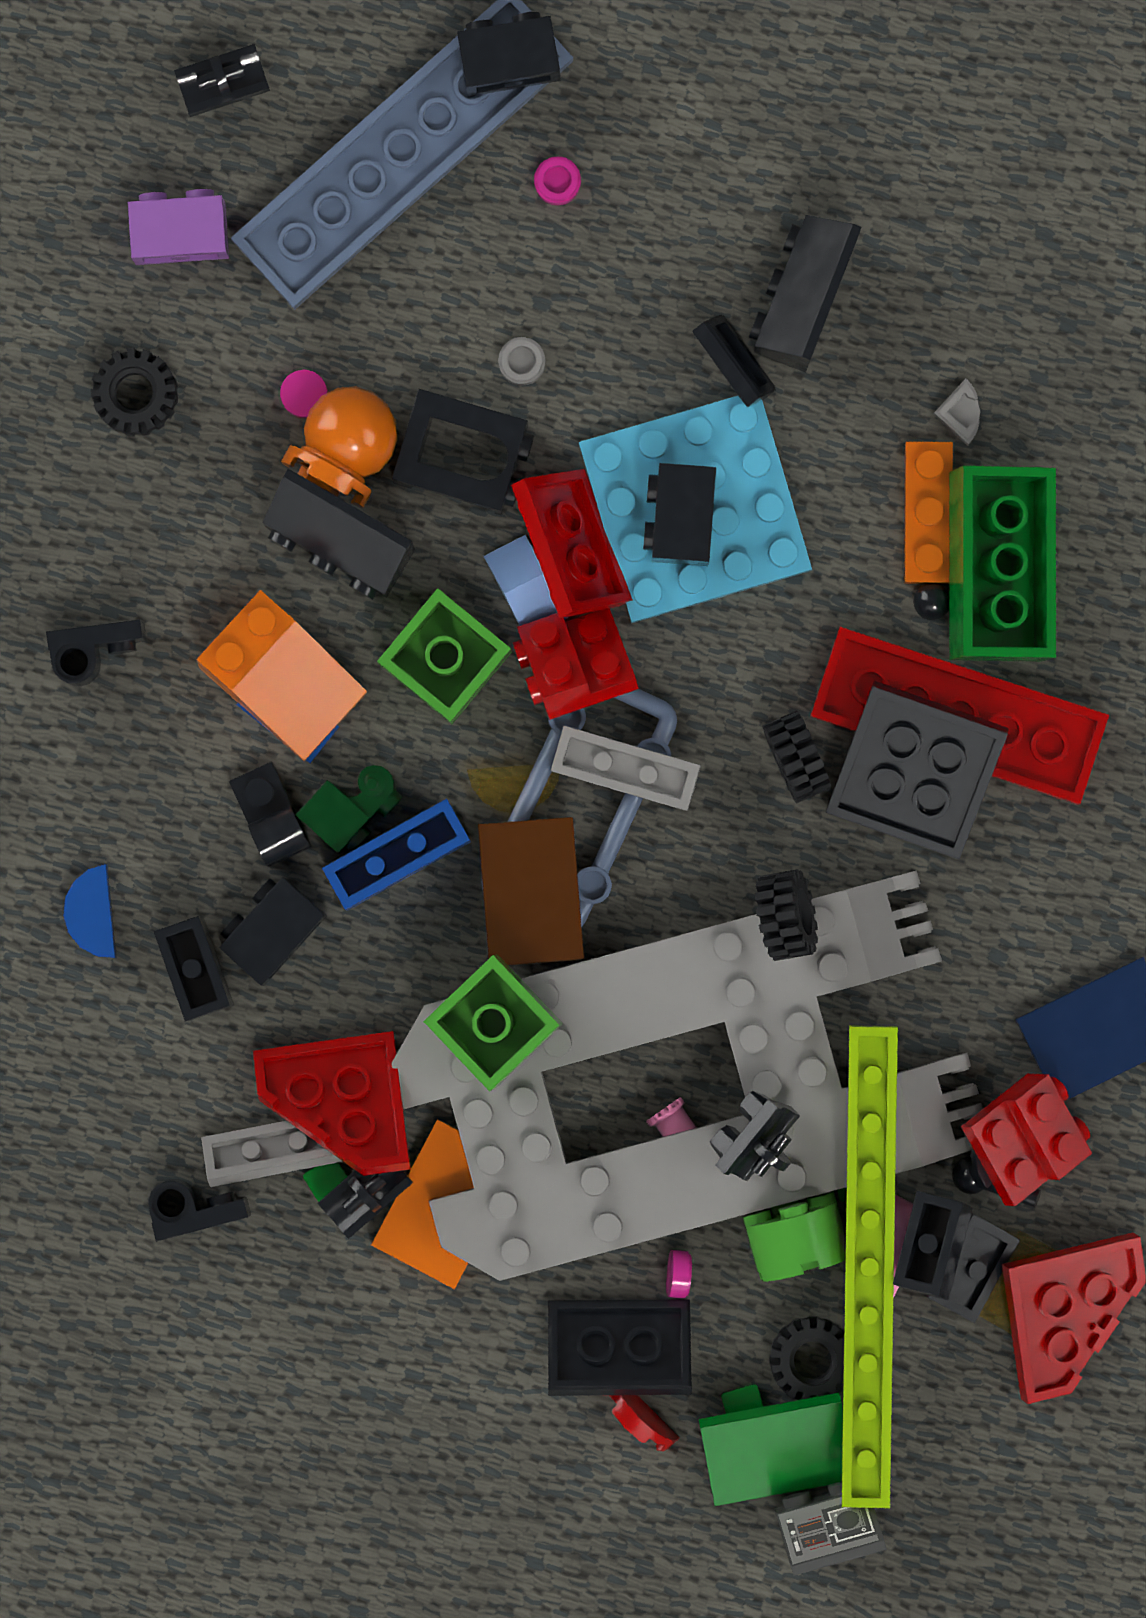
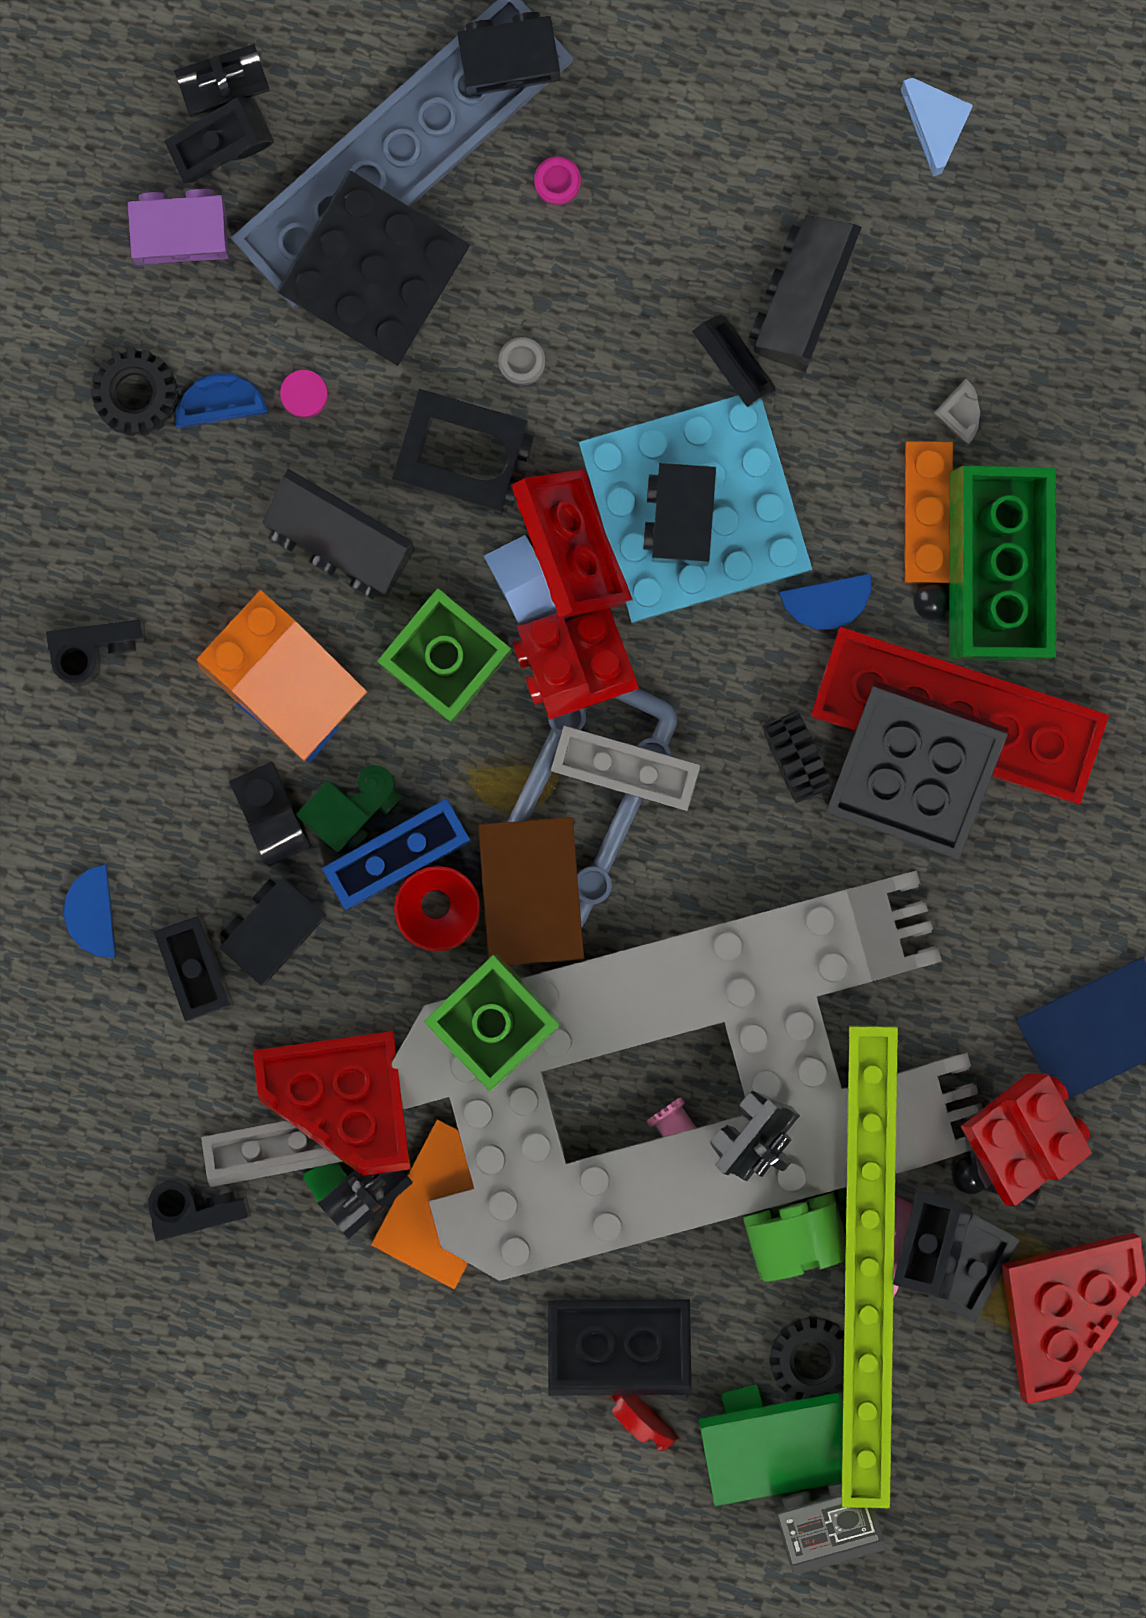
(219, 399): none -> blue tile
(220, 137): none -> black plate
(346, 439): orange tile -> none
(373, 268): none -> black plate
(444, 931): none -> red piece
(679, 1274): dark pink tile -> none
(786, 915): black tyre -> none
(829, 603): none -> blue tile
(936, 119): none -> light blue slope

